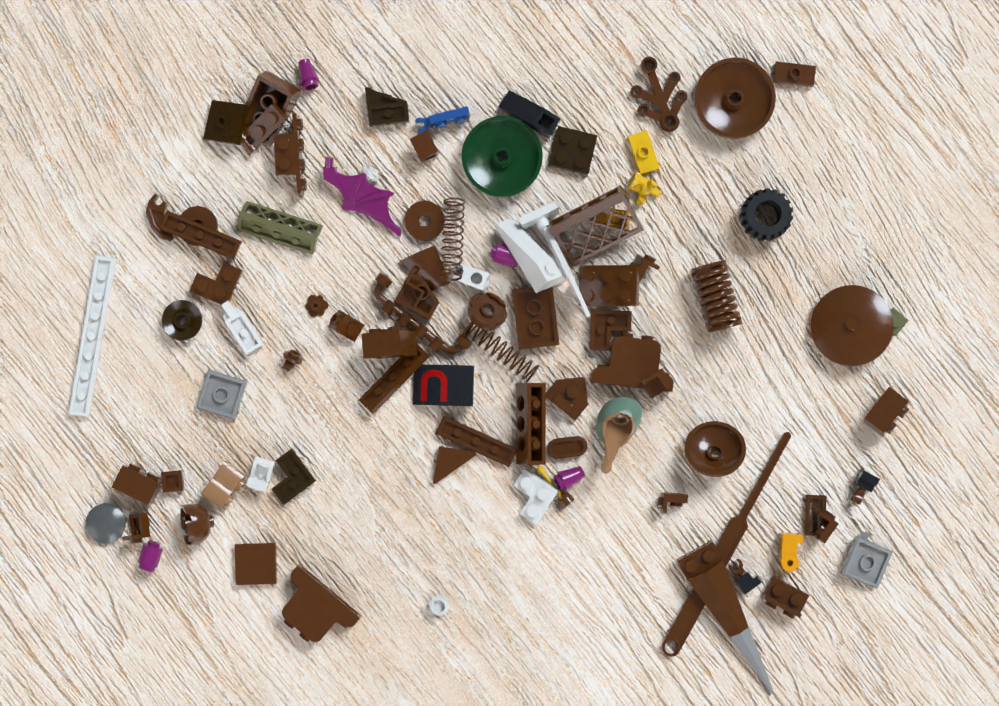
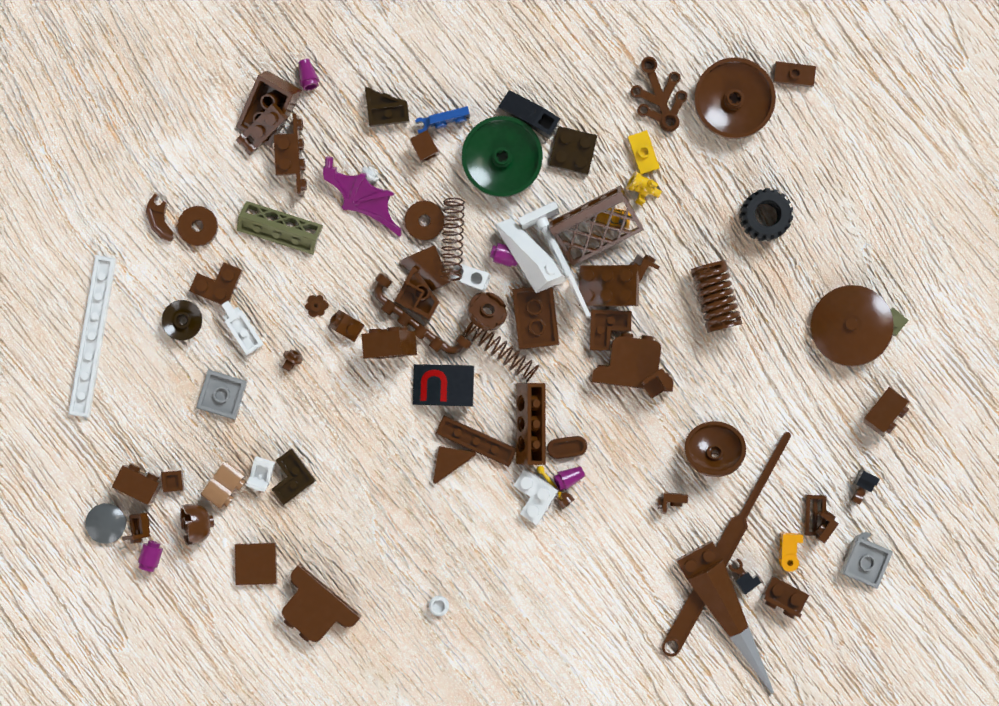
(200, 235): reddish brown tile -> none
(225, 122): dark brown plate -> none
(392, 380): reddish brown tile -> none
(569, 395): reddish brown plate -> none
(616, 425): hat -> none

